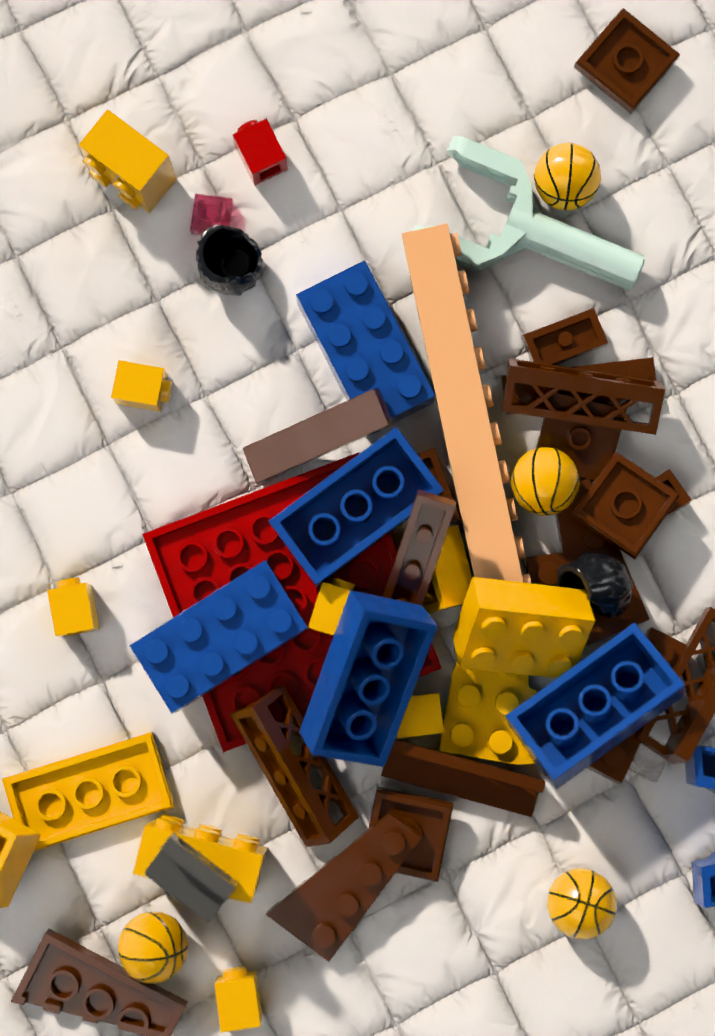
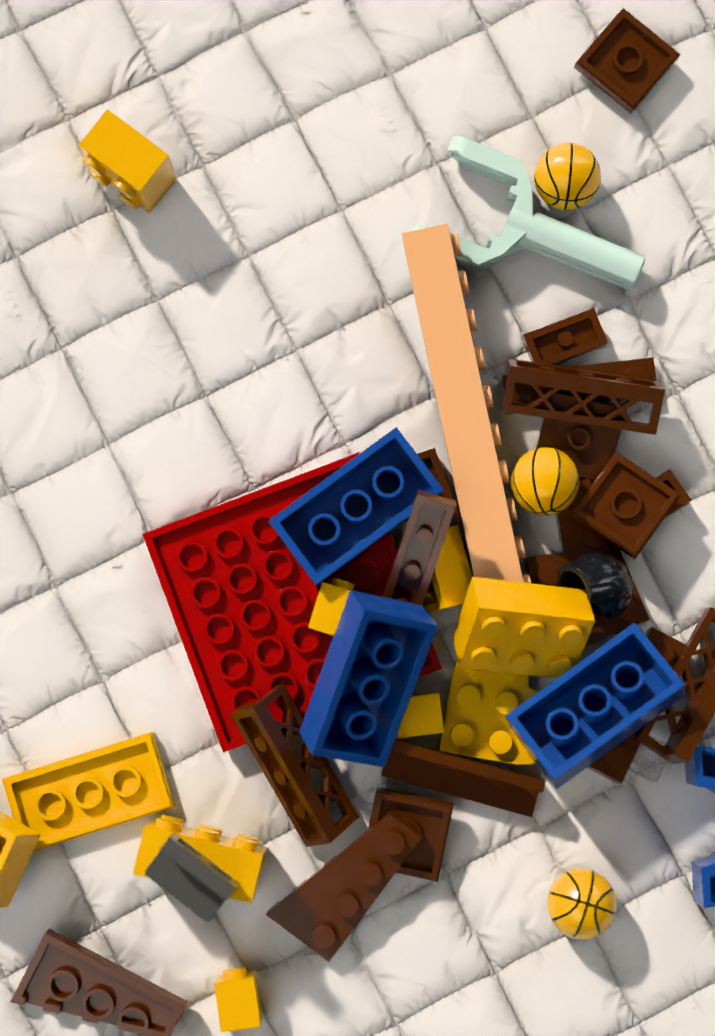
(73, 608): yellow brick -> none
(141, 386): yellow brick -> none
(152, 947): yellow piece -> none
(210, 211): clear pink tile -> none
(218, 637): blue brick -> none
(228, 260): black hair -> none
(260, 151): red brick -> none
(317, 435): reddish brown tile -> none
(364, 341): blue brick -> none

